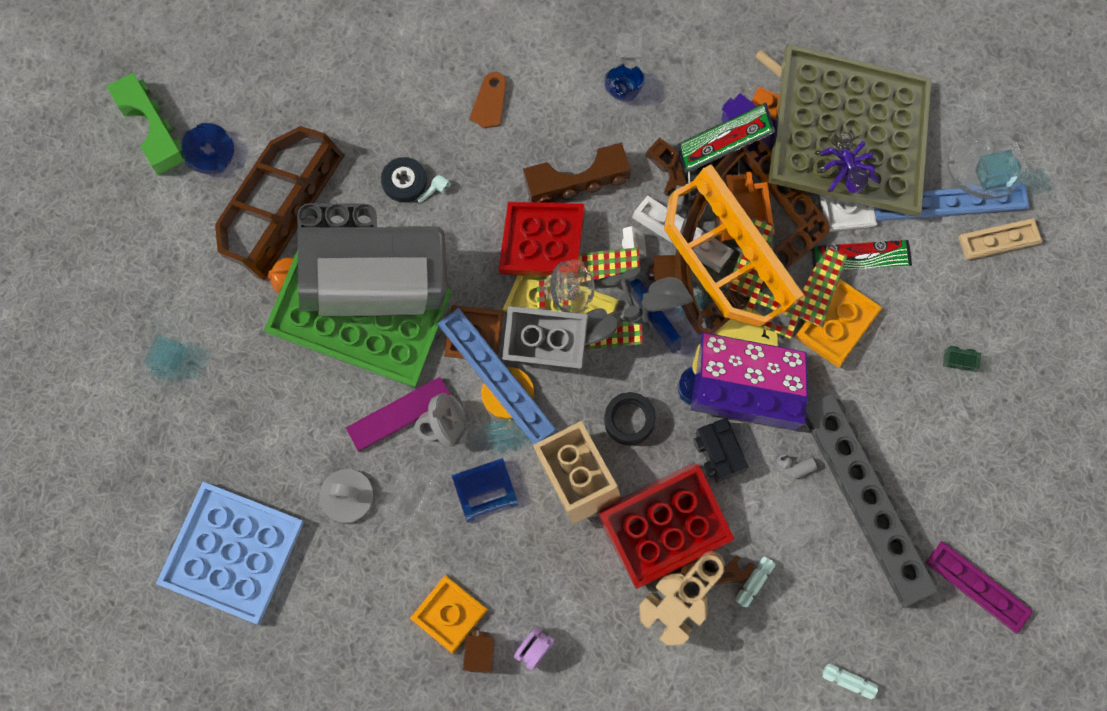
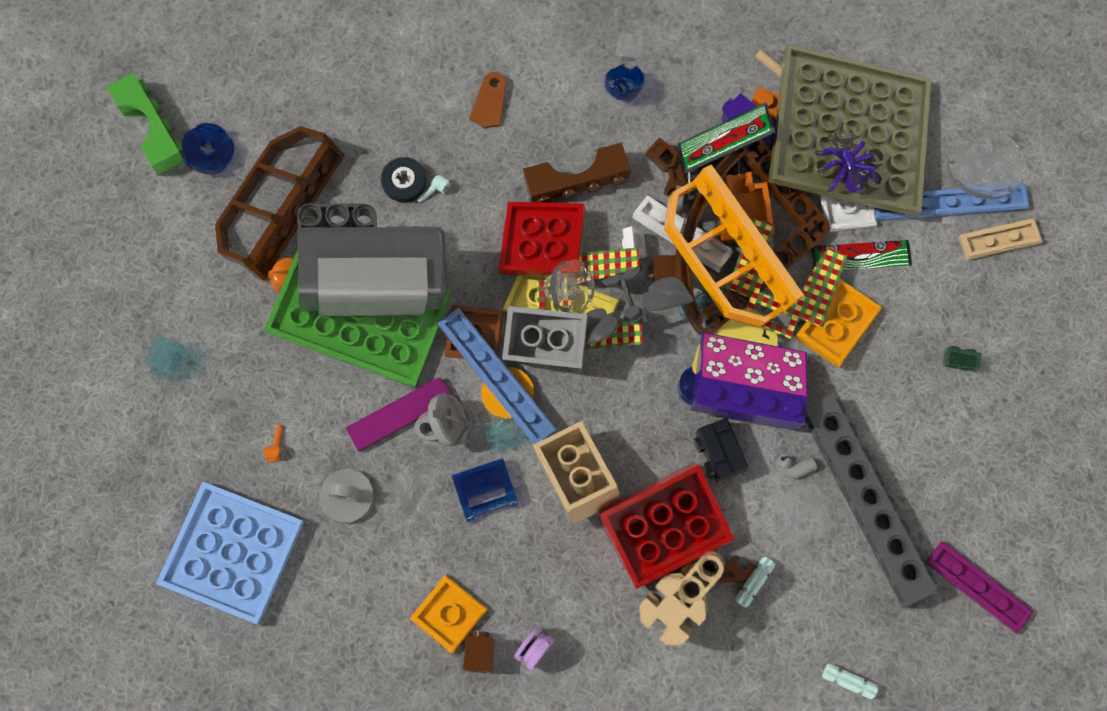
(271, 453): none -> orange hand
(629, 398): black tyre -> none
(657, 318): clear blue tile -> none
(997, 170): clear light blue brick -> none

